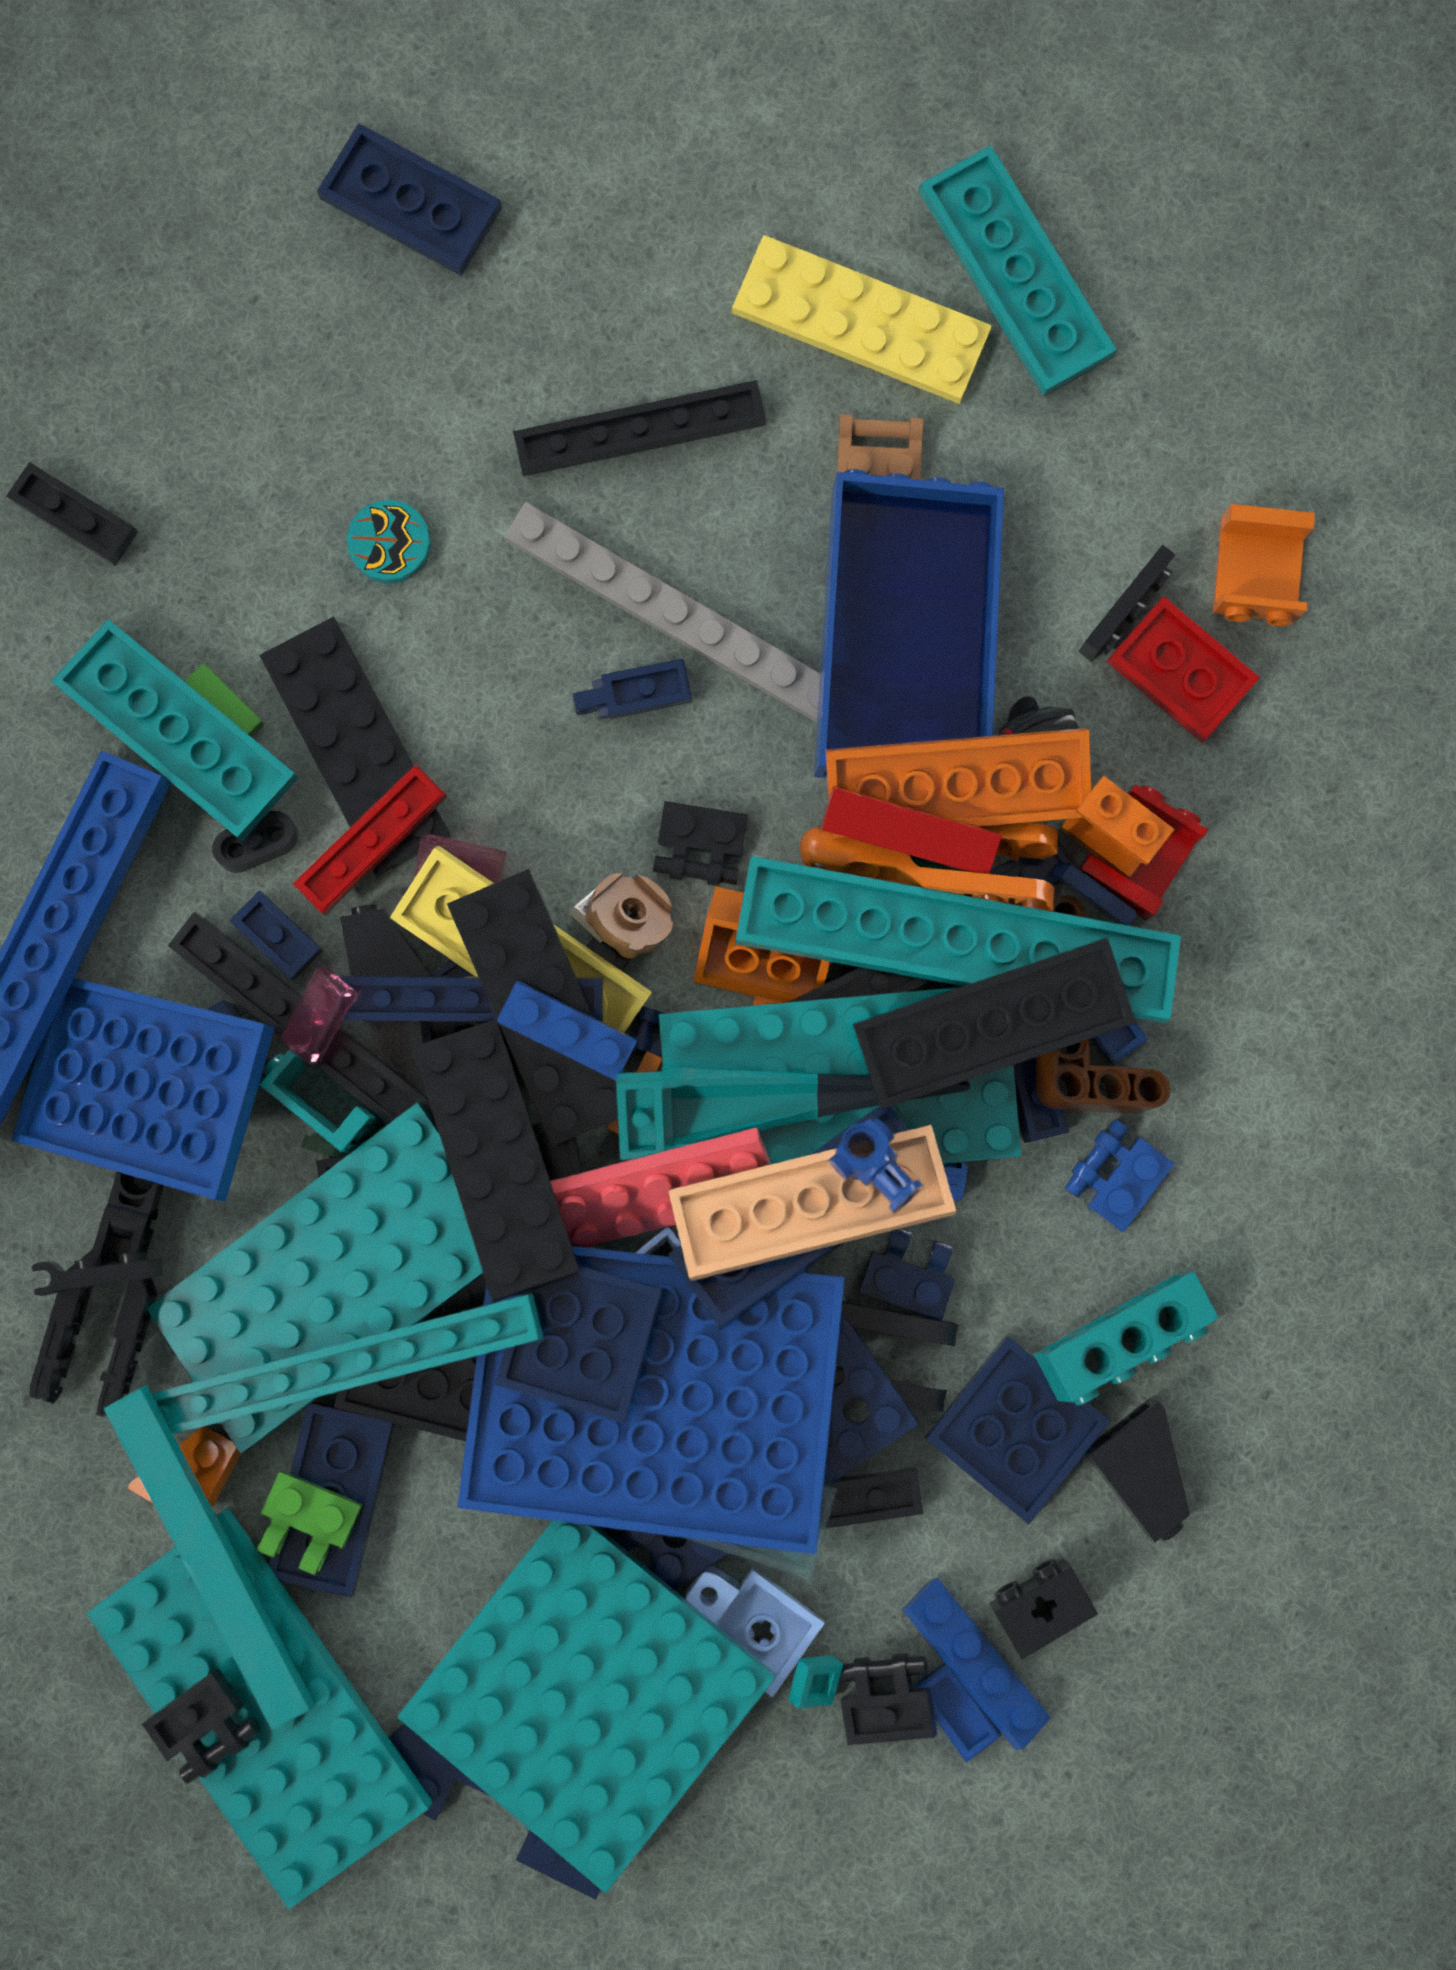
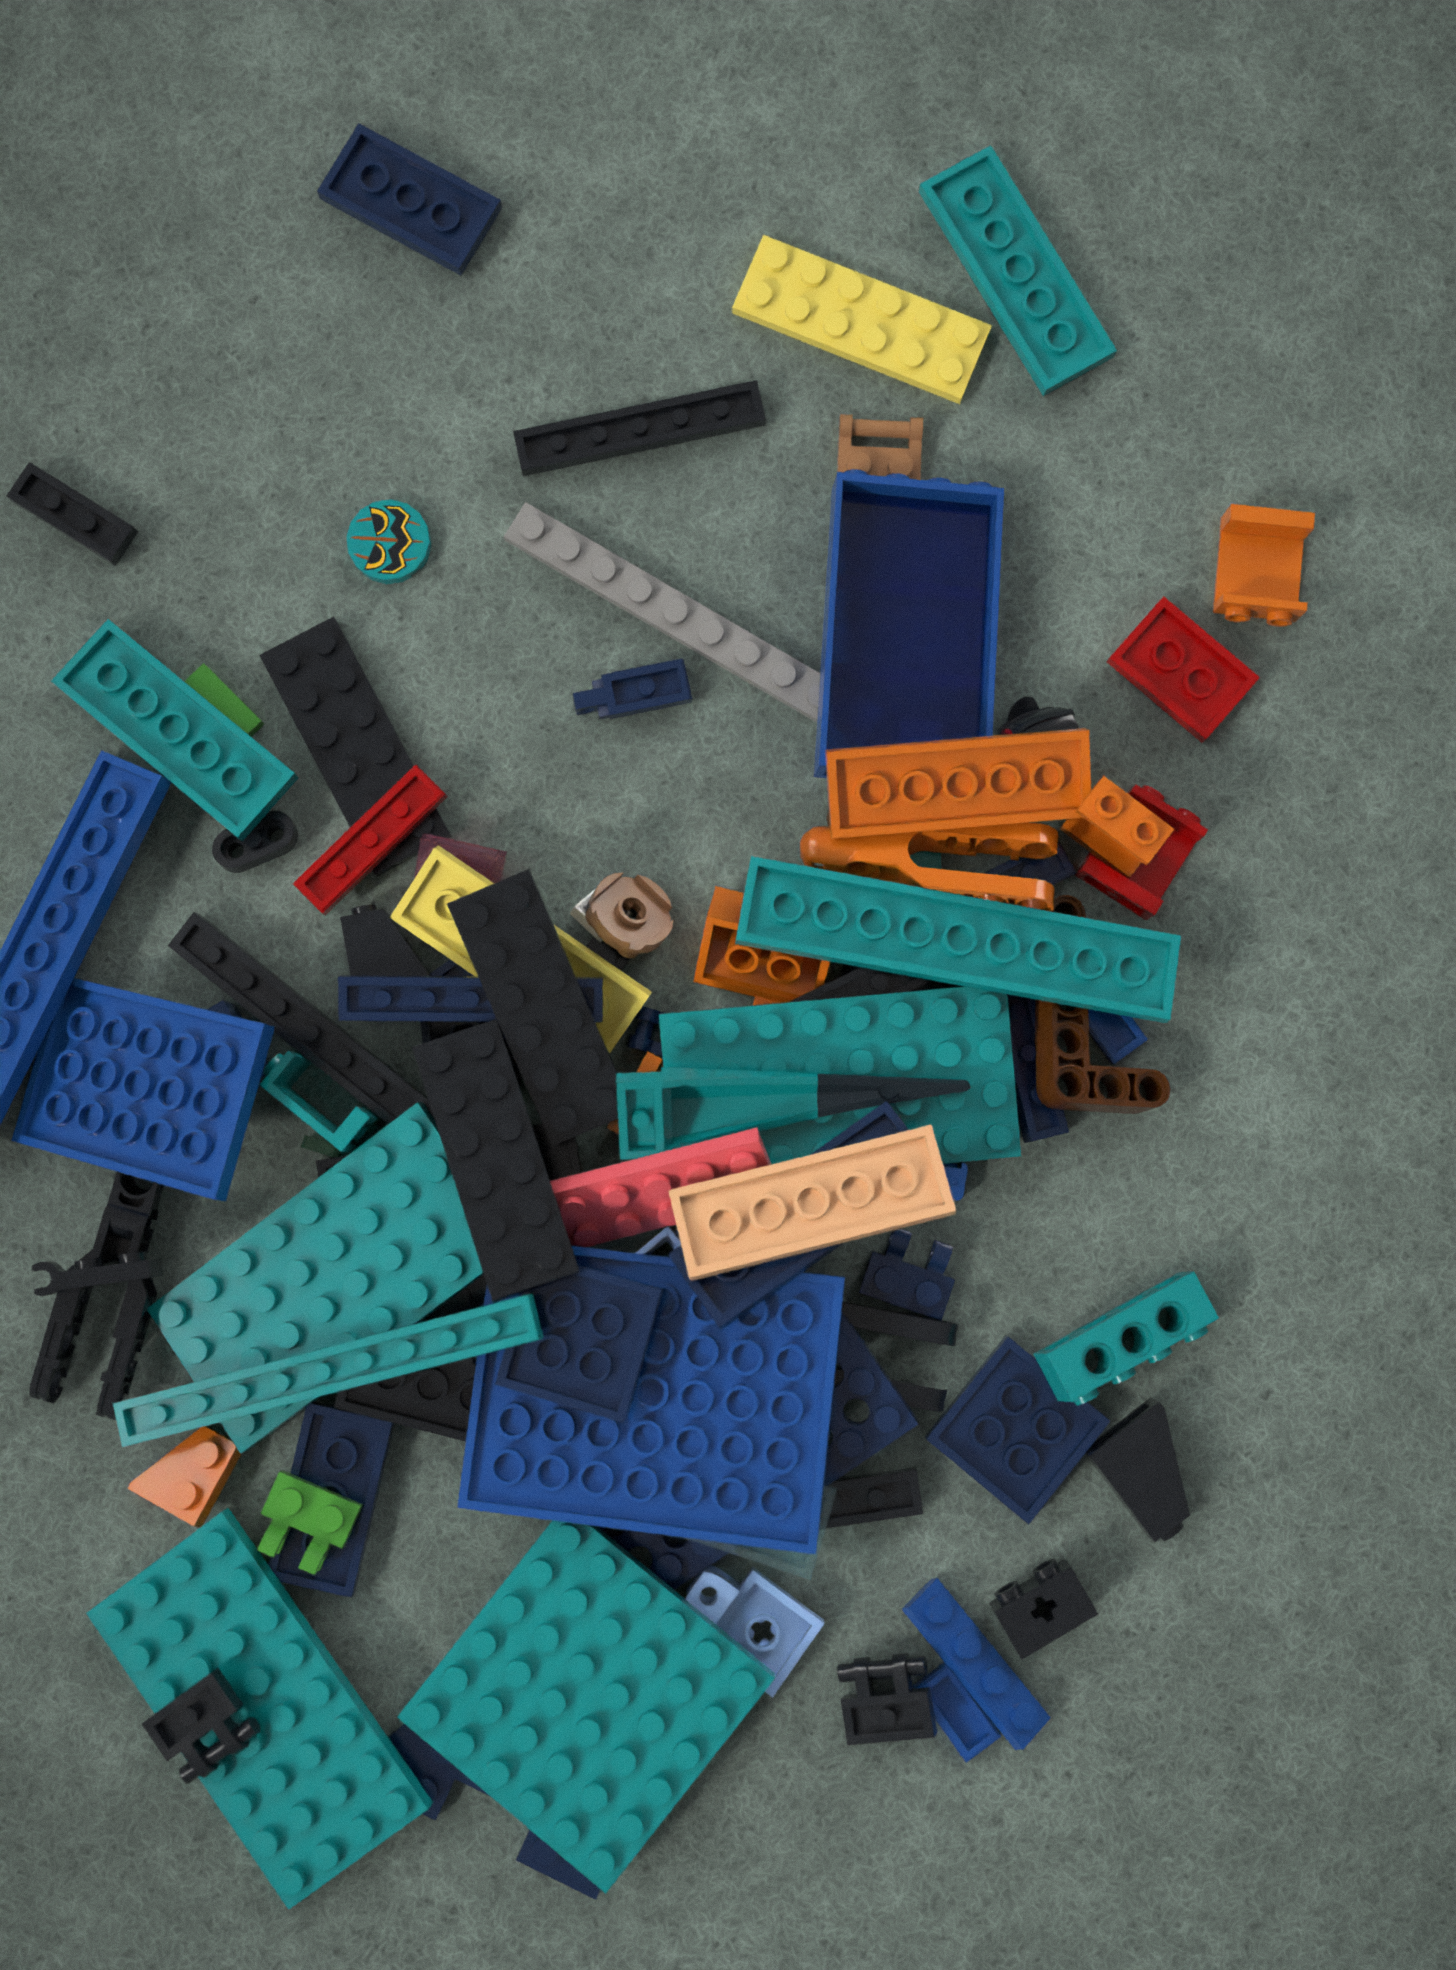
(209, 1557): teal tile -> none
(276, 935): dark blue plate -> none
(318, 1015): clear pink plate -> none
(566, 1030): blue plate -> none
(703, 831): black plate -> none
(815, 1681): teal plate -> none
(879, 1167): blue connector -> none
(910, 831): red tile -> none
(993, 1023): black plate -> none
(1093, 893): dark blue tile -> none
(1128, 605): black plate -> none
(1130, 1182): blue plate -> none

